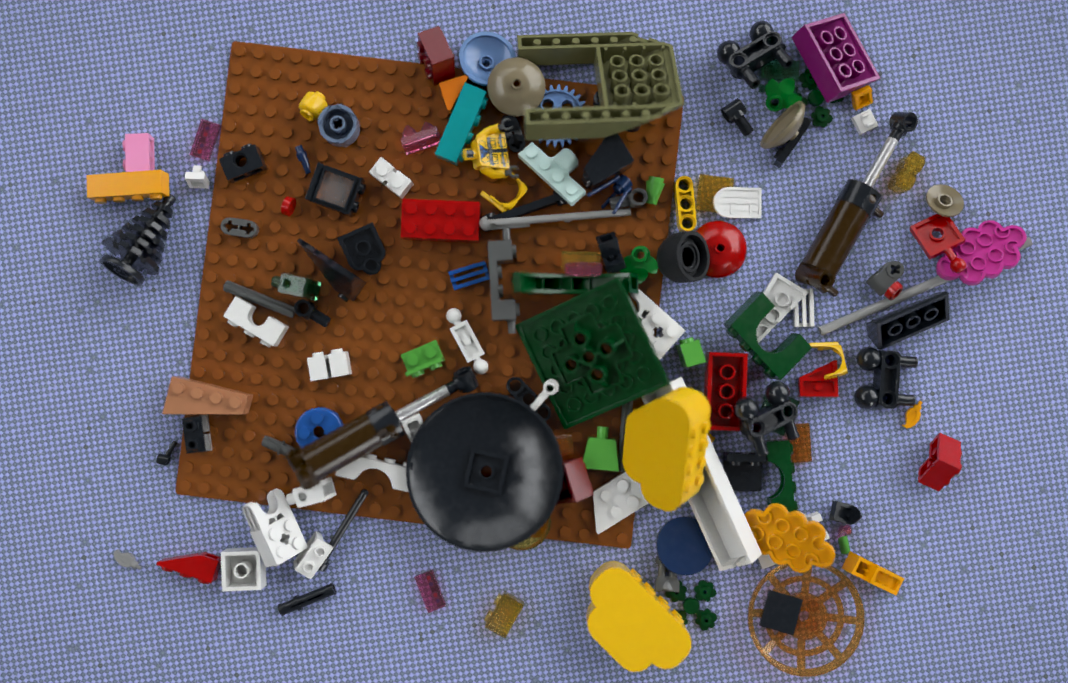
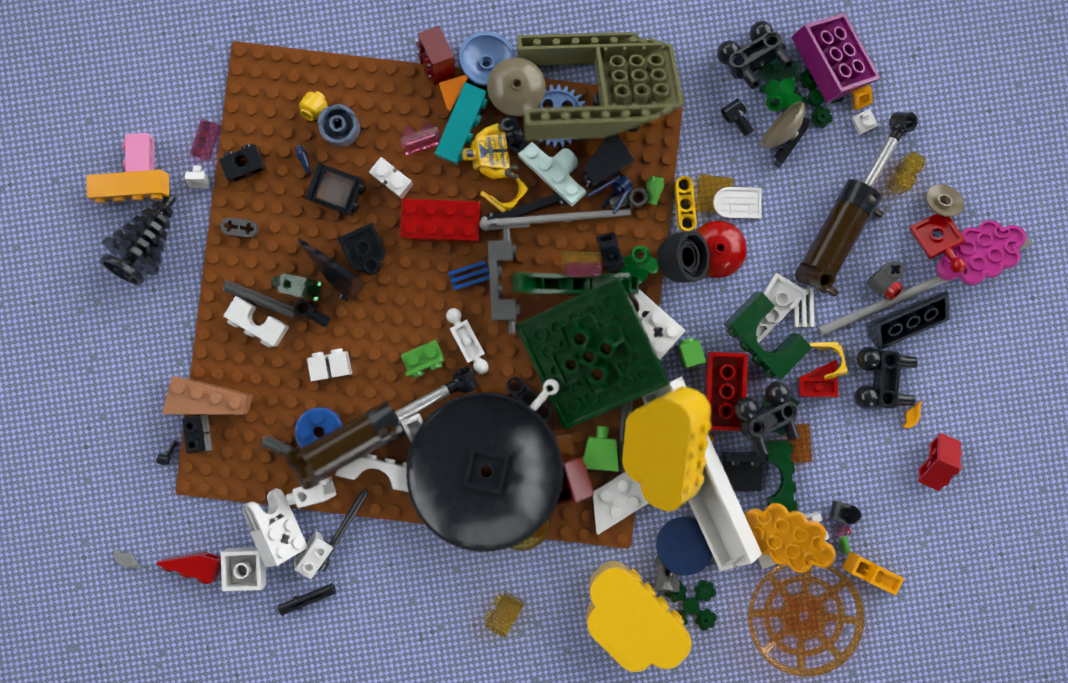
(288, 206): red tile -> none
(430, 591): clear pink tile -> none
(780, 612): black piece -> none

